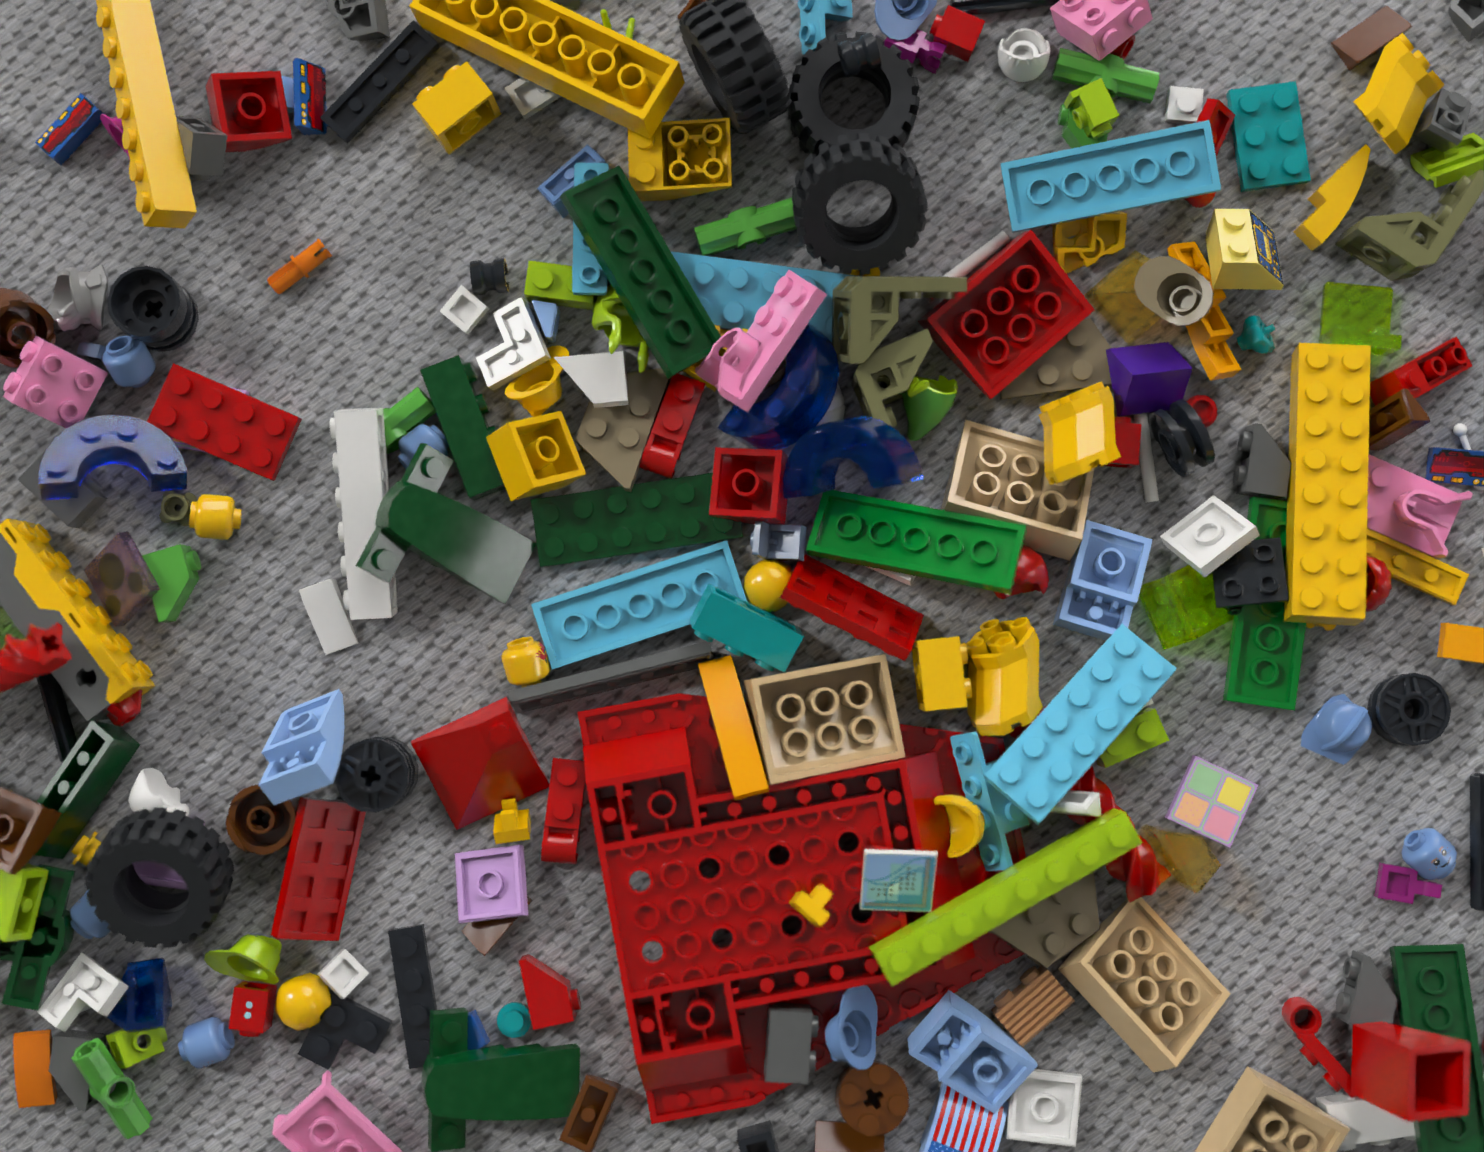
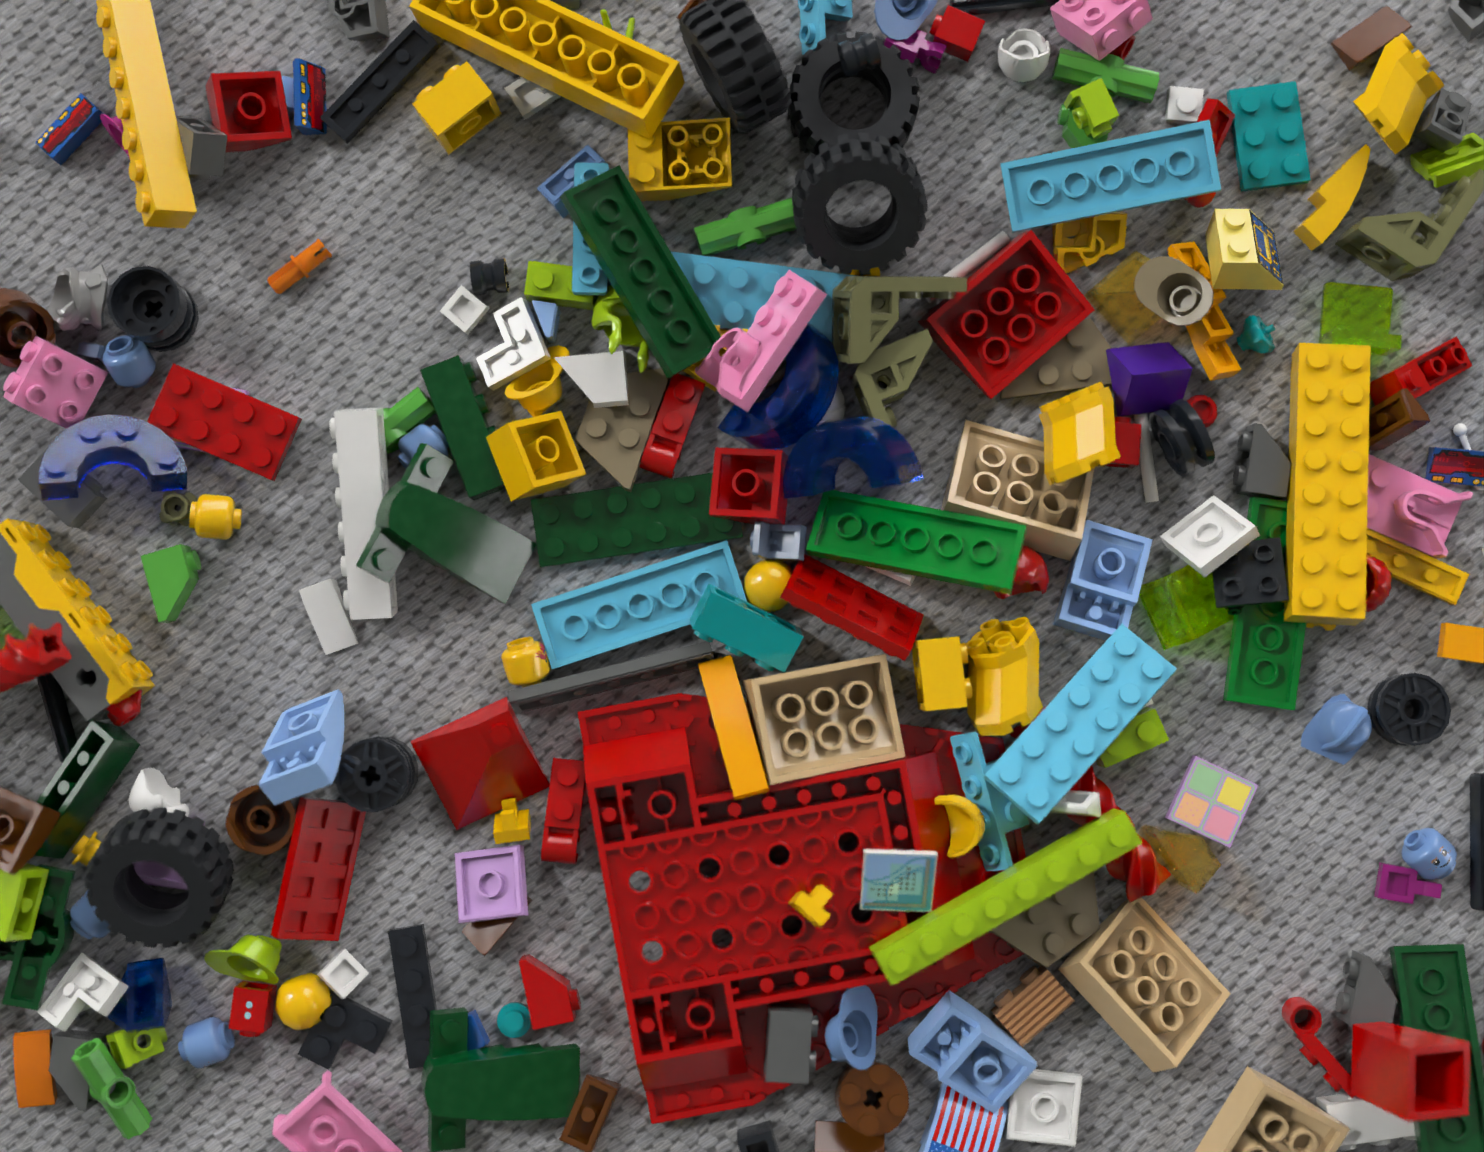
(121, 579): tile -> none
(927, 404): bright green hat -> none

